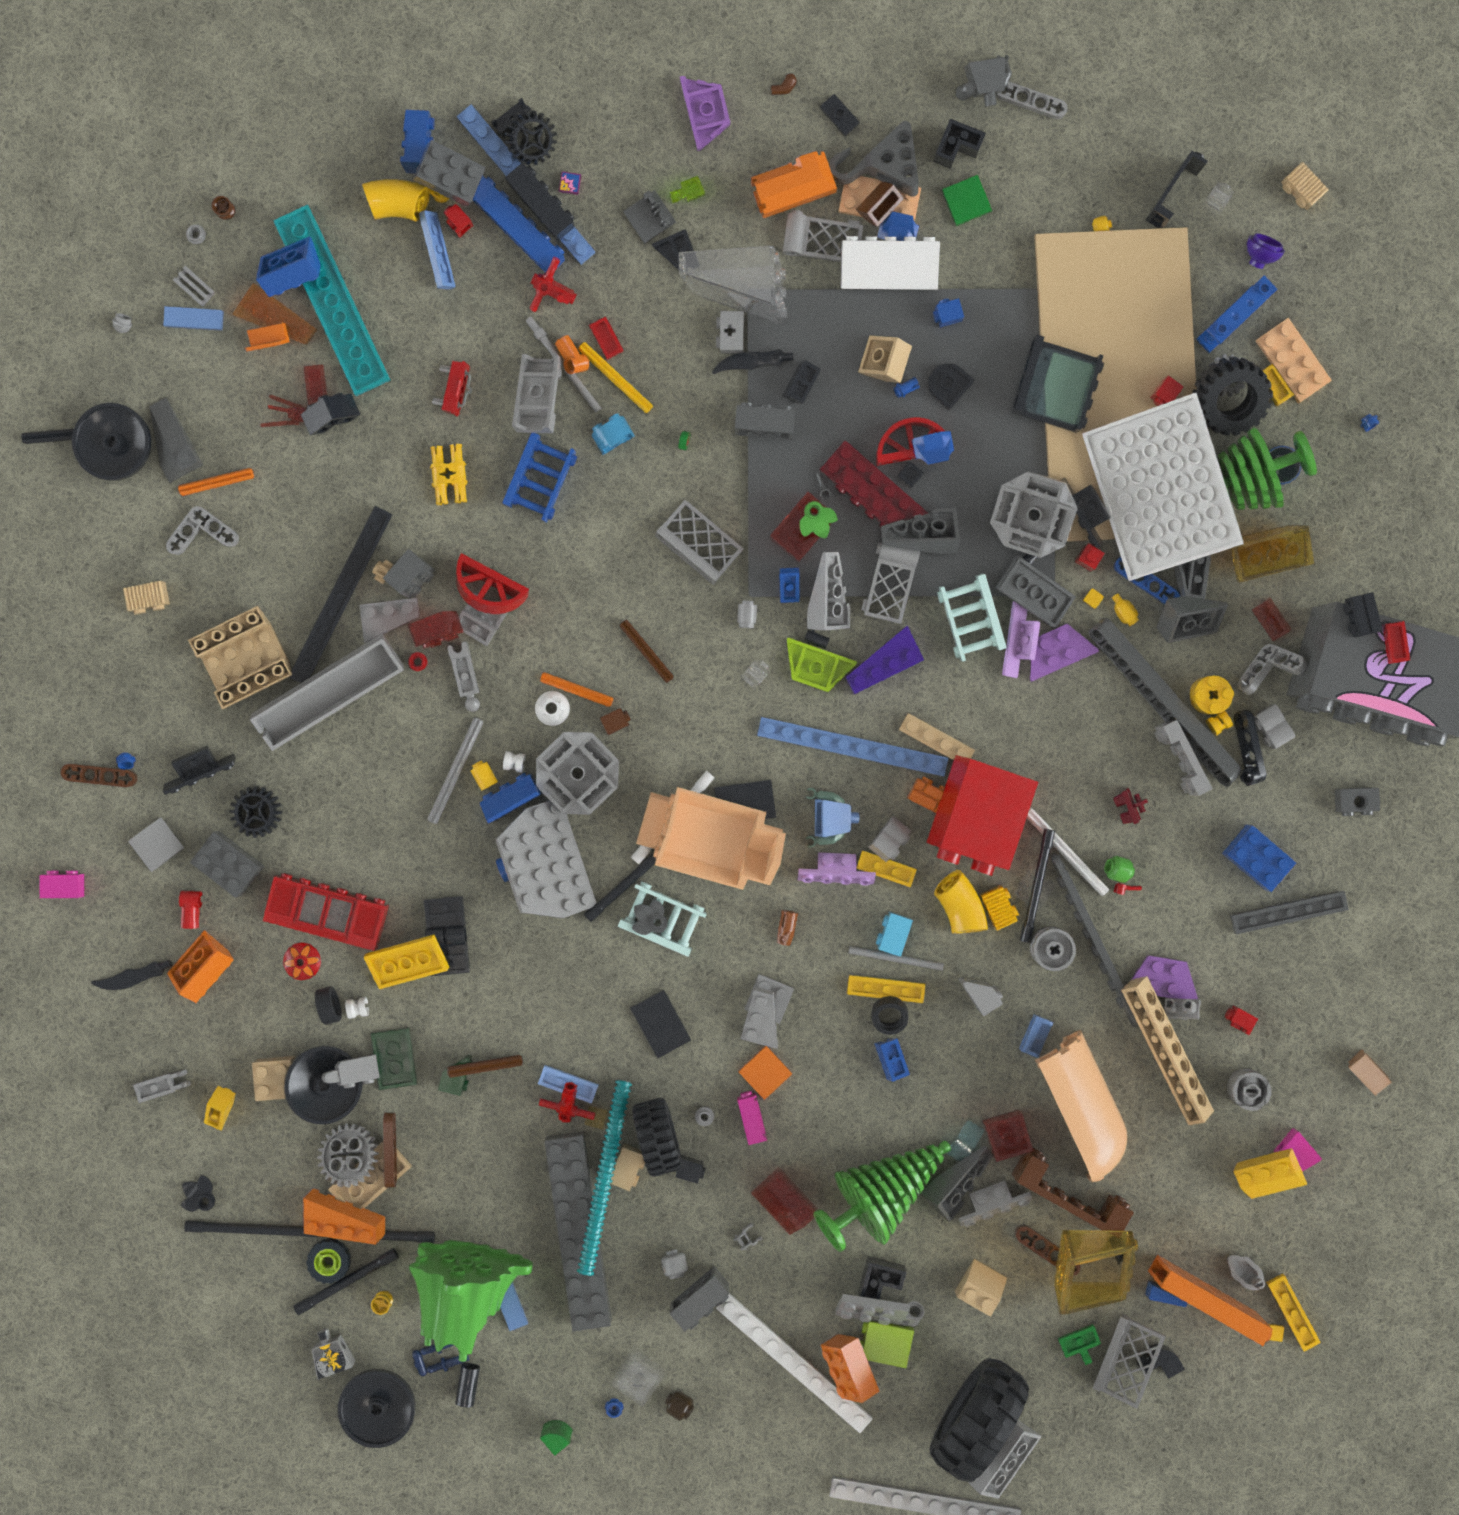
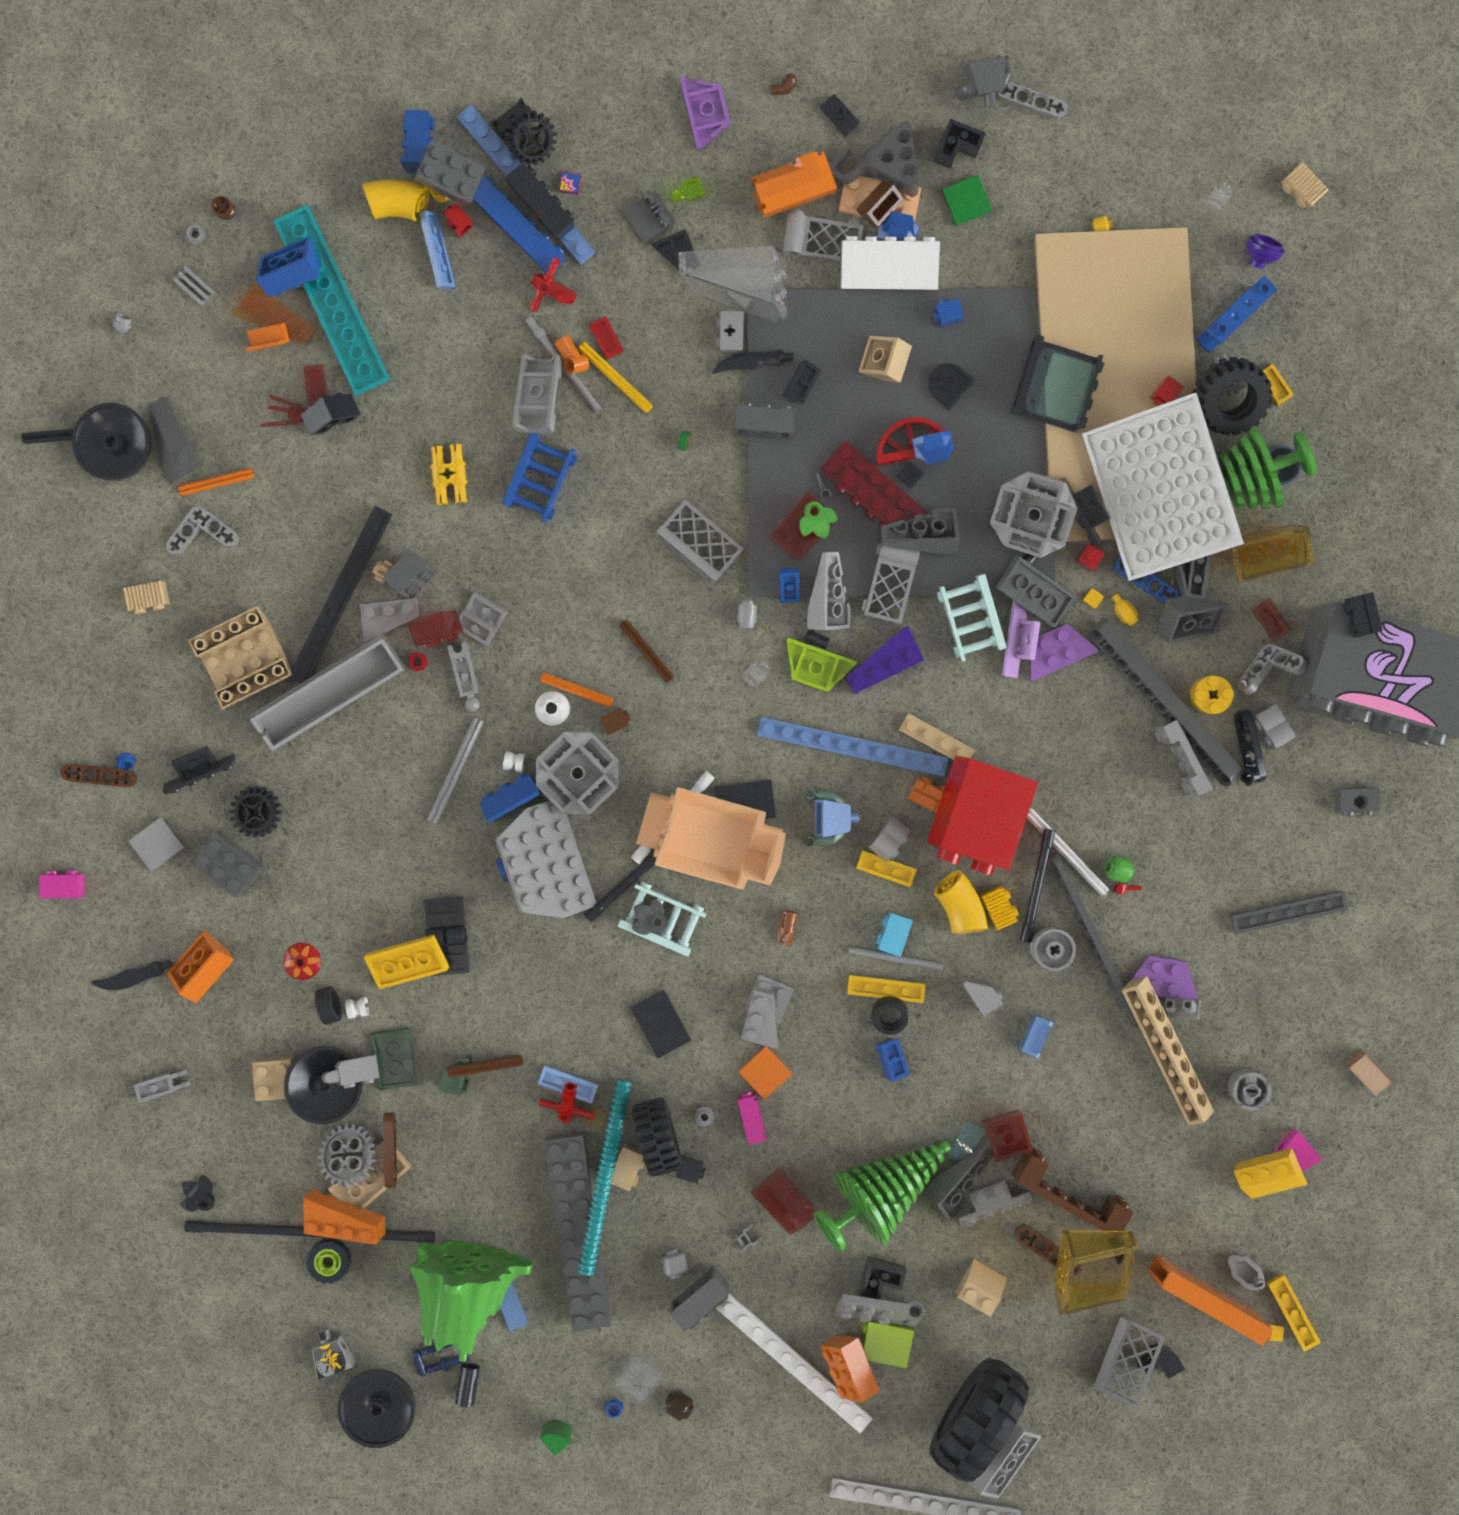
(190, 908): red piece -> none
(193, 318): medium blue tile -> none
(219, 1107): yellow slope -> none
(326, 911): red window -> none
(379, 1305): yellow wheel -> none
(381, 1261): black piece -> none
(455, 387): red piece -> none
(483, 775): yellow brick -> none
(491, 578): red window -> none
(612, 433): dark azure cylinder -> none
(838, 869): lavender bracket -> none
(906, 387): blue pin -> none
(1080, 1342): green plate -> none
(1085, 1105): light nougat panel -> none
(1132, 814): dark red hips -> none
(1156, 1293): blue slope -> none
(1159, 214): black panel -> none
(1219, 722): yellow wheel -> none
(1241, 1019): red brick -> none
(1259, 858): blue brick -> none
(1293, 360): light nougat plate -> none
(1369, 422): blue plate -> none
(1396, 642): red tile -> none

